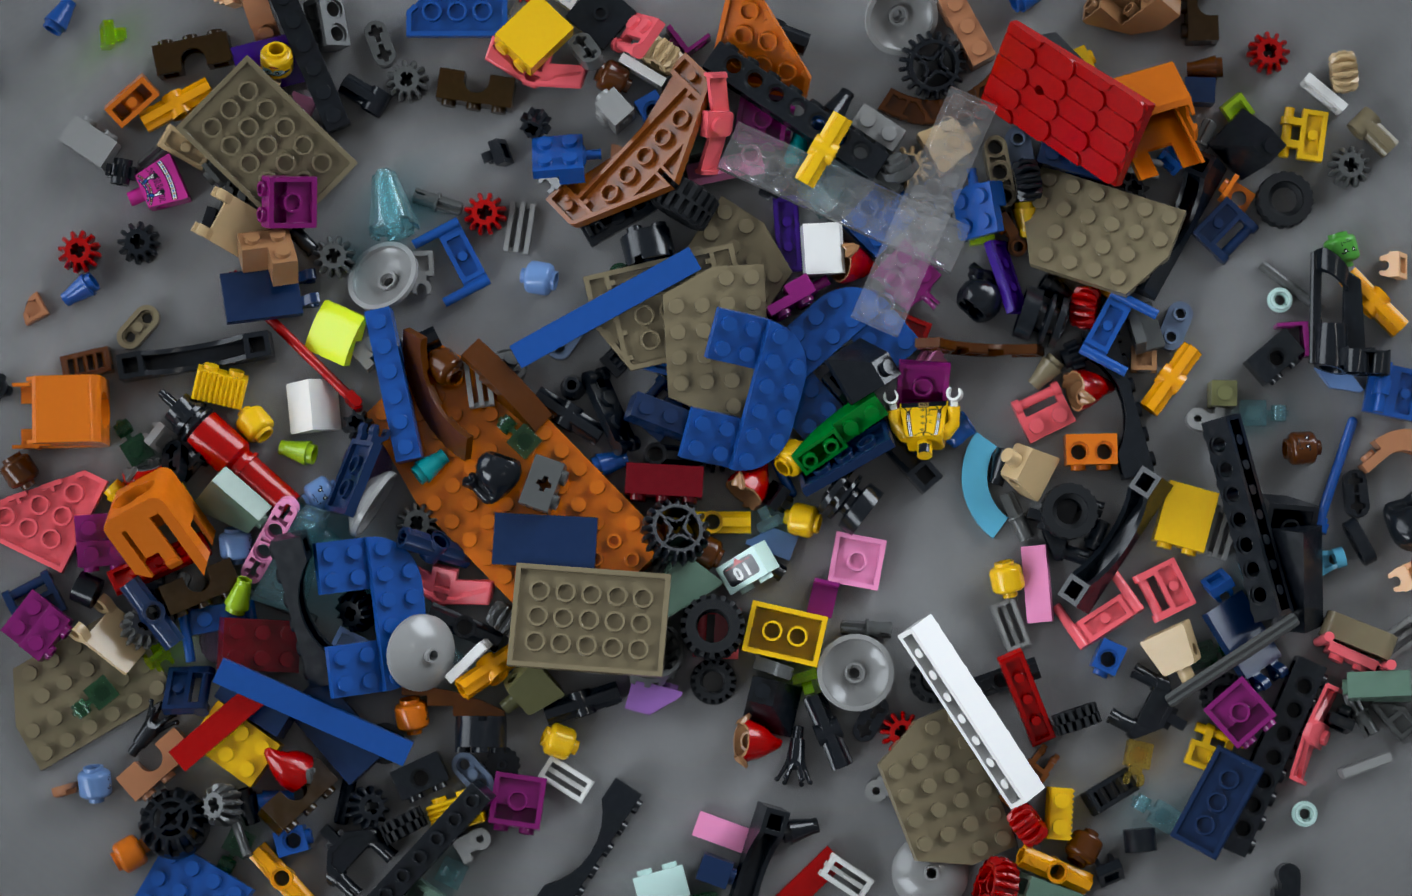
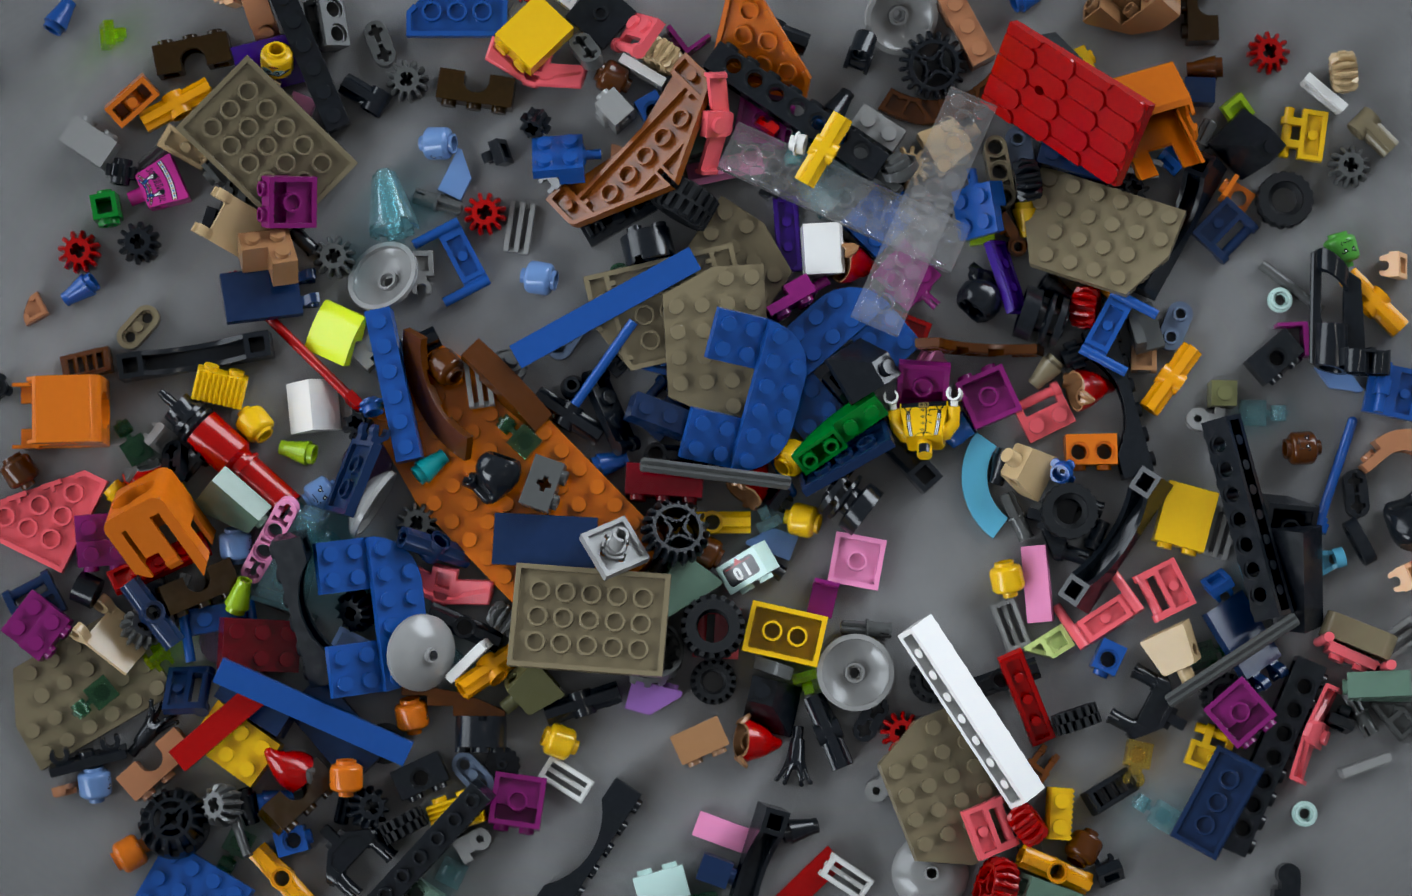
(87, 757): none -> black plate
(106, 208): none -> green brick
(346, 777): none -> orange head
(372, 406): none -> blue plate
(438, 143): none -> medium blue head
(456, 178): none -> medium blue tile
(604, 363): none -> blue piece
(618, 535): none -> light grey plate
(699, 741): none -> medium nougat brick
(715, 473): none -> dark grey axle
(769, 127): none -> red tile
(798, 143): none -> white plate
(861, 51): none -> black piece
(983, 831): none -> coral plate
(988, 396): none -> magenta plate
(1051, 643): none -> yellowish green slope
(1056, 474): none -> blue plate
(1139, 840): black piece -> none

